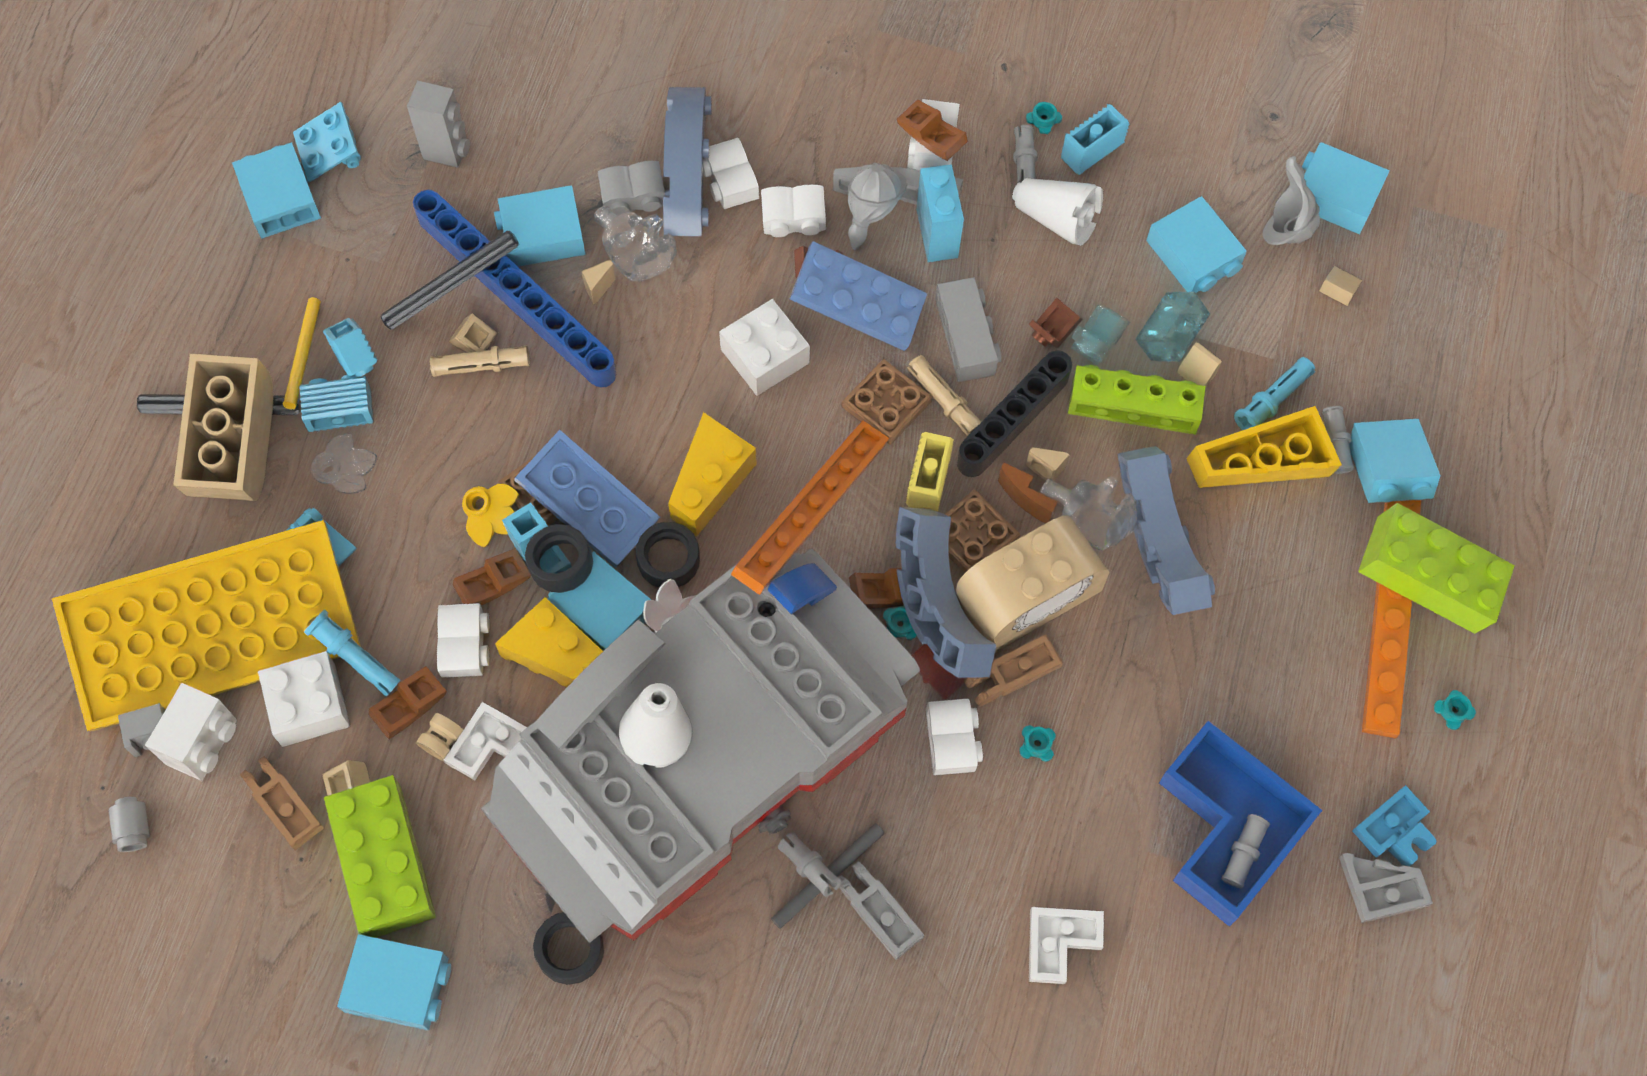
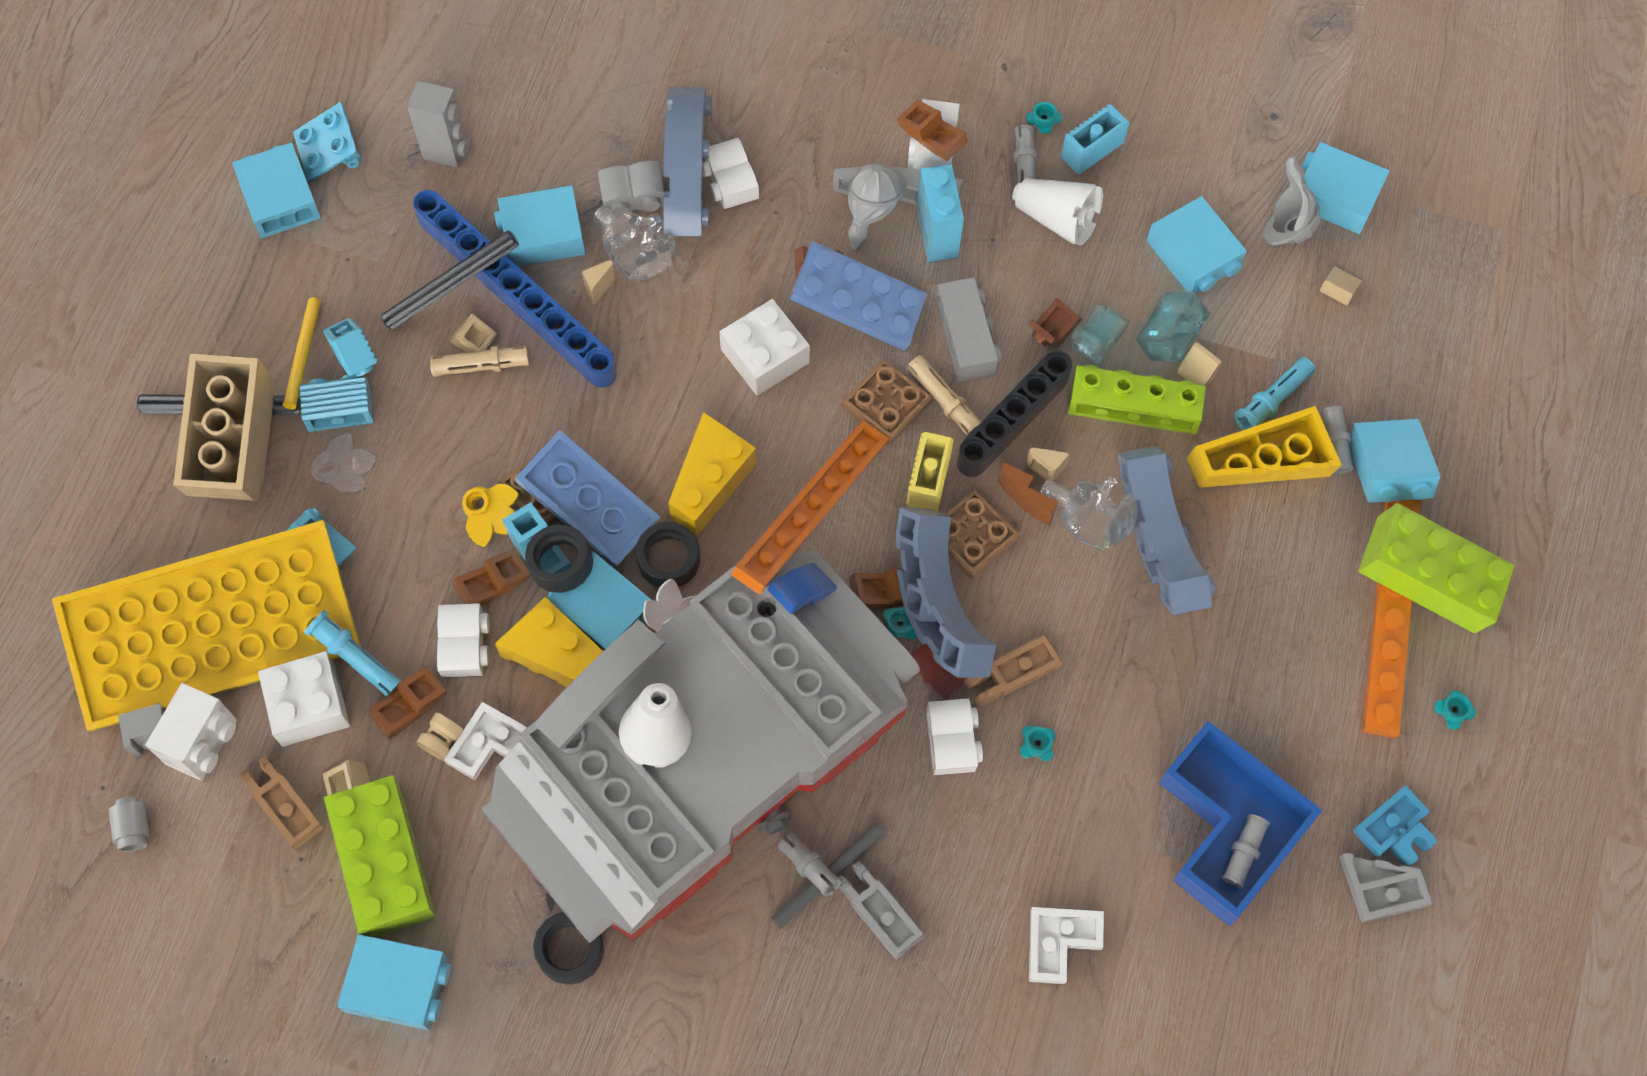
(793, 210): white brick -> none
(1031, 582): tan brick -> none

